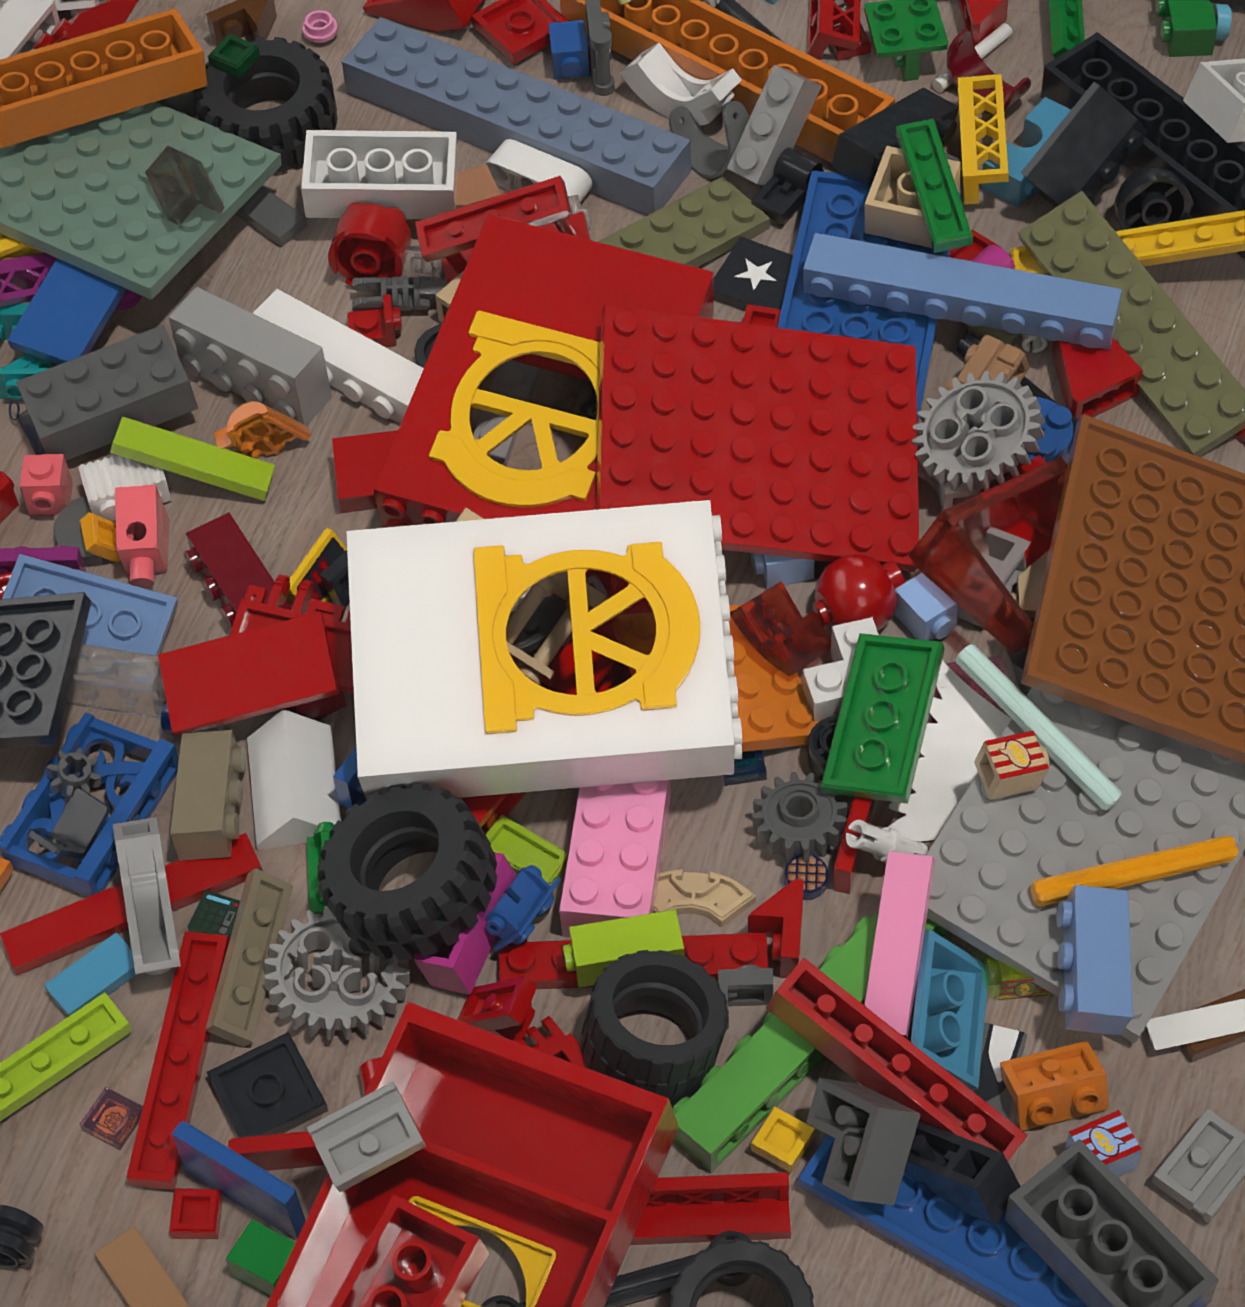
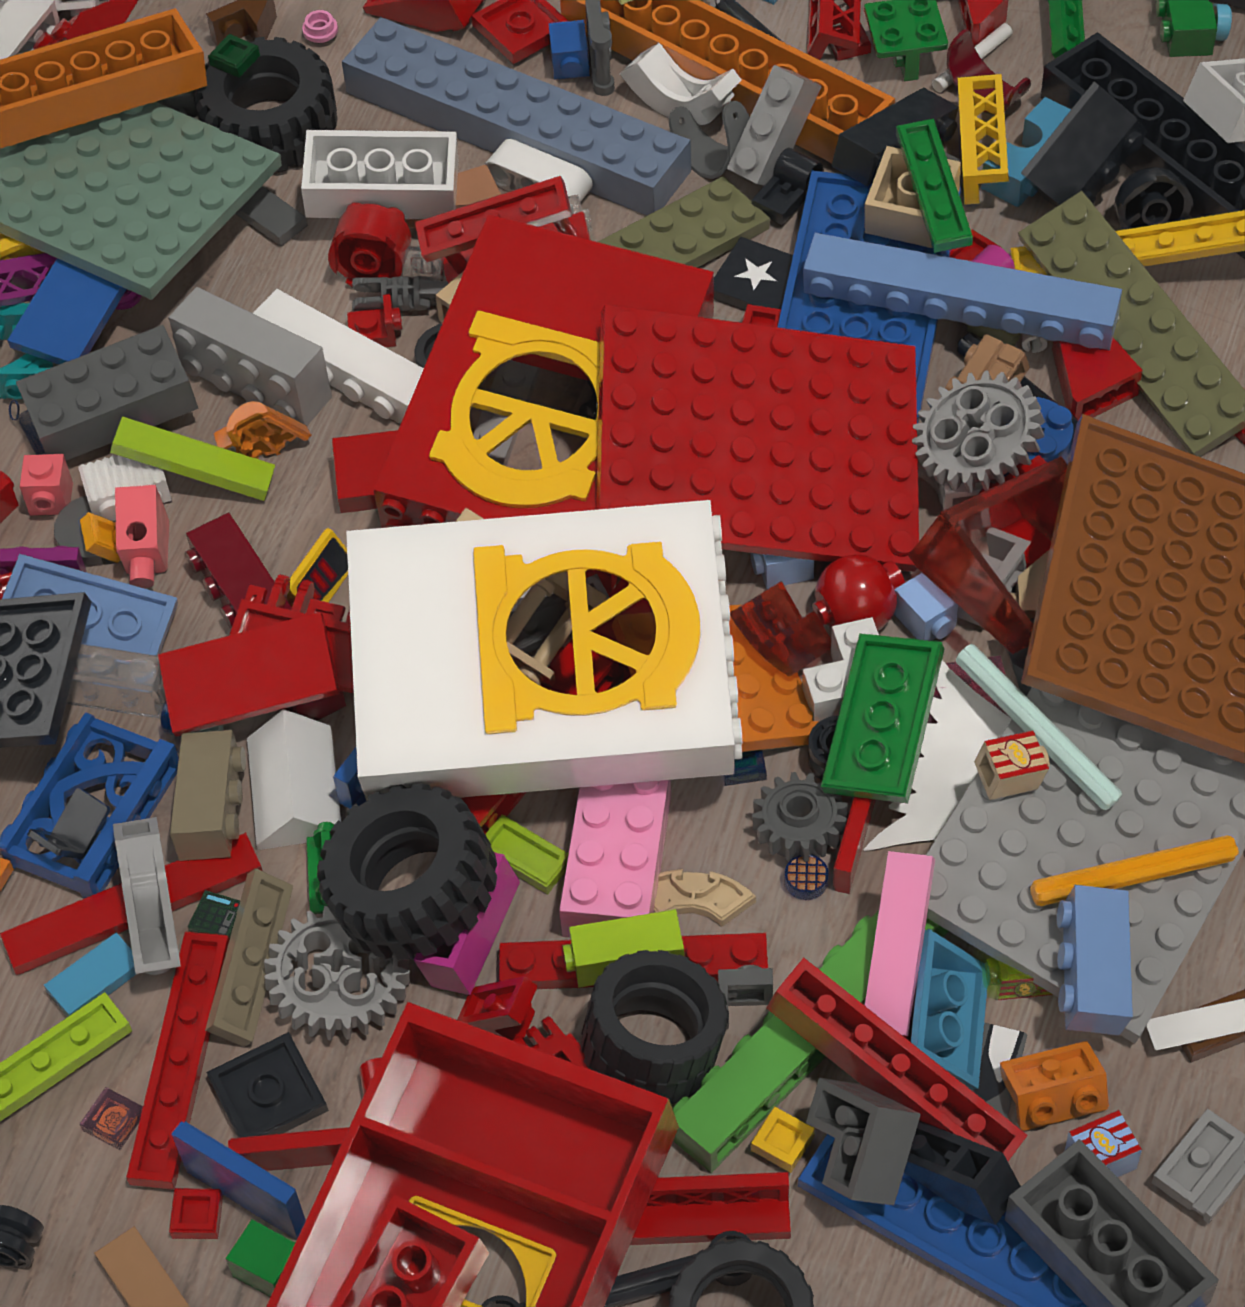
(76, 765): dark grey gear -> none
(182, 185): clear smoke panel -> none
(336, 580): black plate -> none
(366, 1137): light grey plate -> none
(513, 919): blue hinge -> none
(782, 920): red slope -> none
(881, 841): white pin -> none

